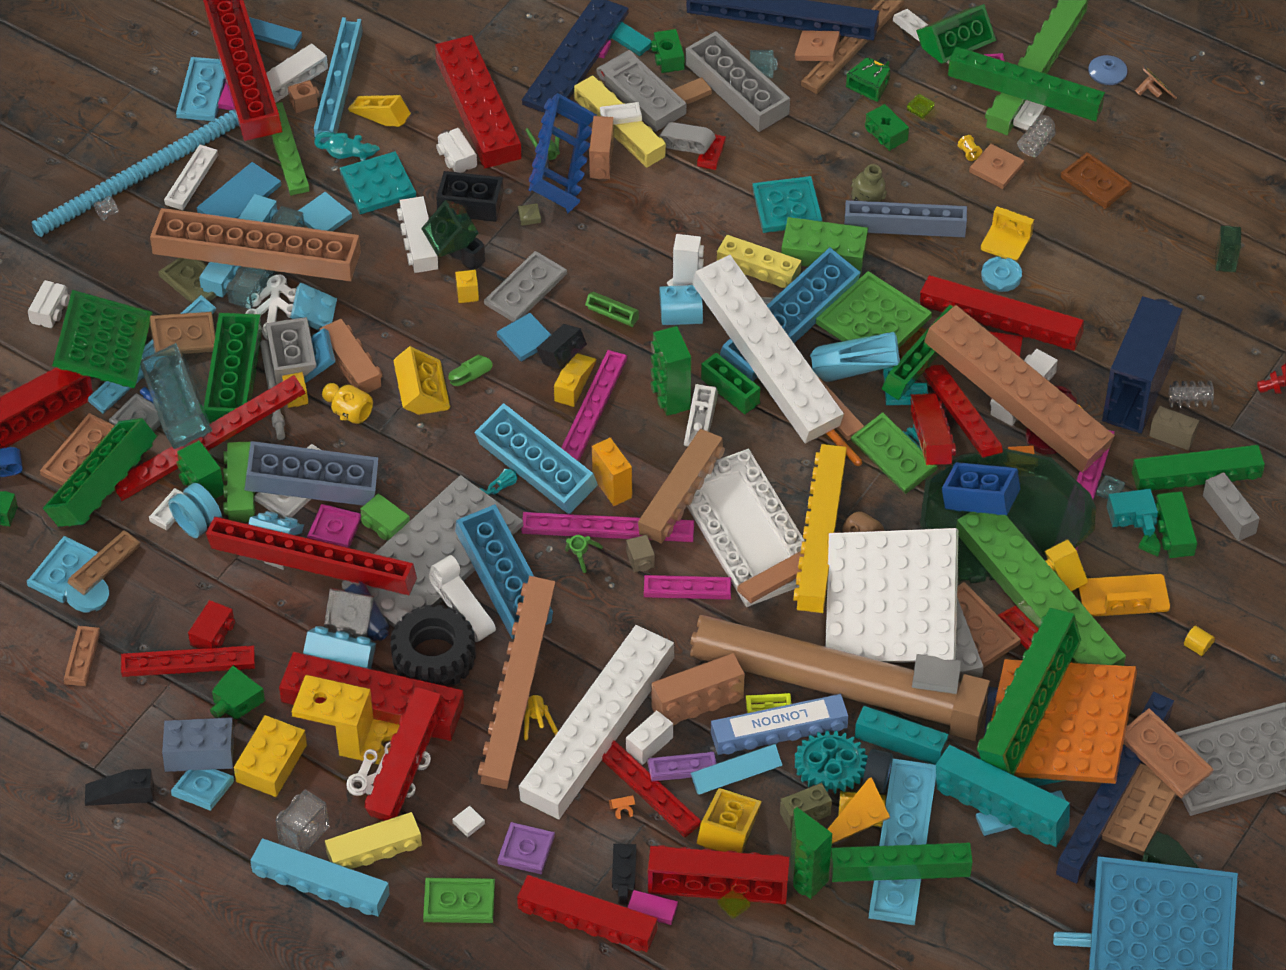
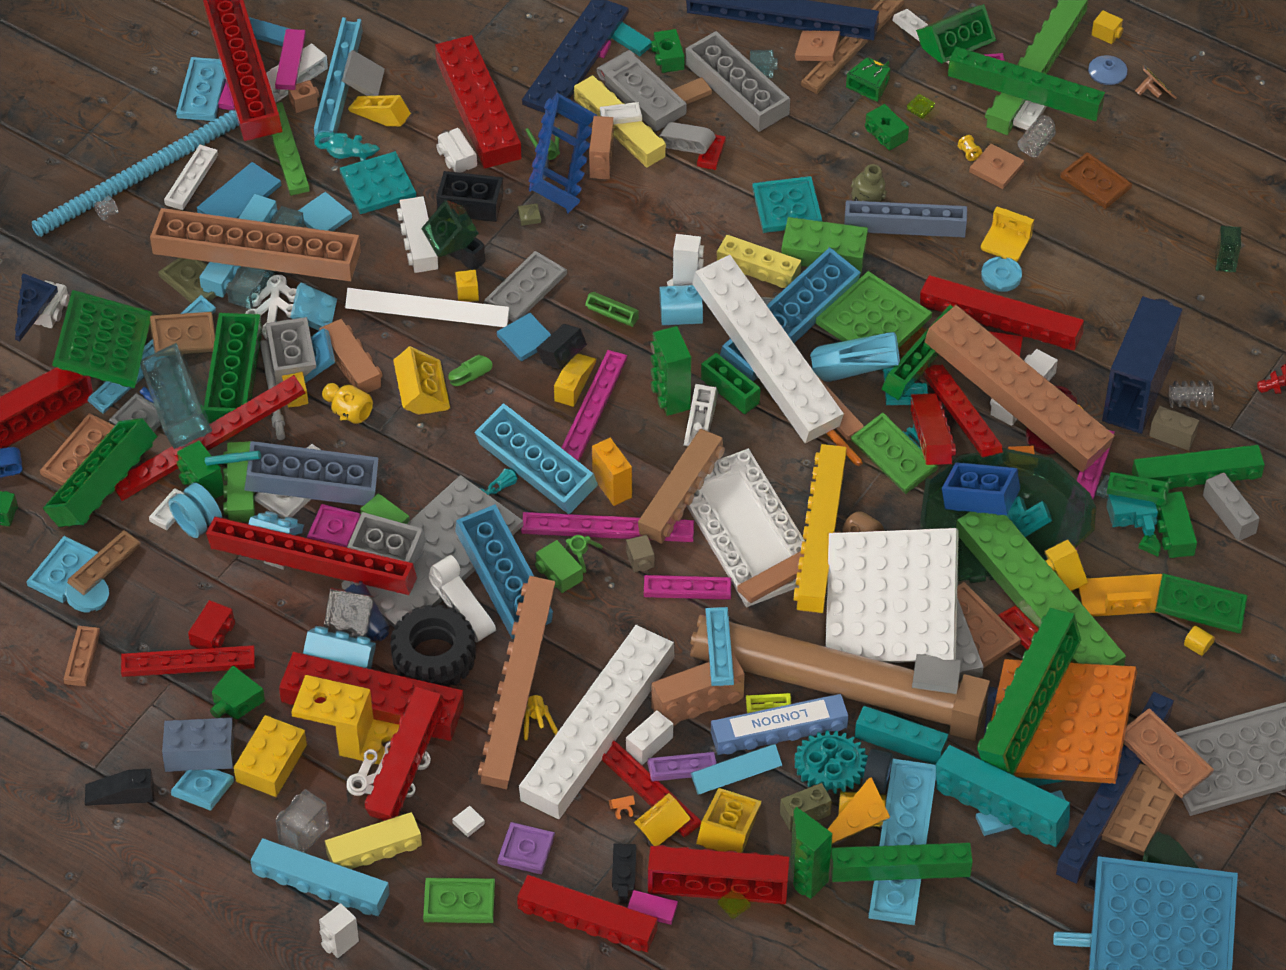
(33, 300): none -> dark blue wing
(232, 458): none -> teal piece
(290, 59): none -> dark pink tile
(338, 931): none -> white brick
(363, 74): none -> light grey tile
(387, 538): none -> light grey slope
(427, 307): none -> white tile
(559, 566): none -> bright green brick
(662, 820): none -> yellow panel
(719, 646): none -> medium azure tile
(1028, 520): none -> teal plate
(1107, 27): none -> yellow brick
(1138, 488): none -> green plate
(1201, 603): none -> green tile

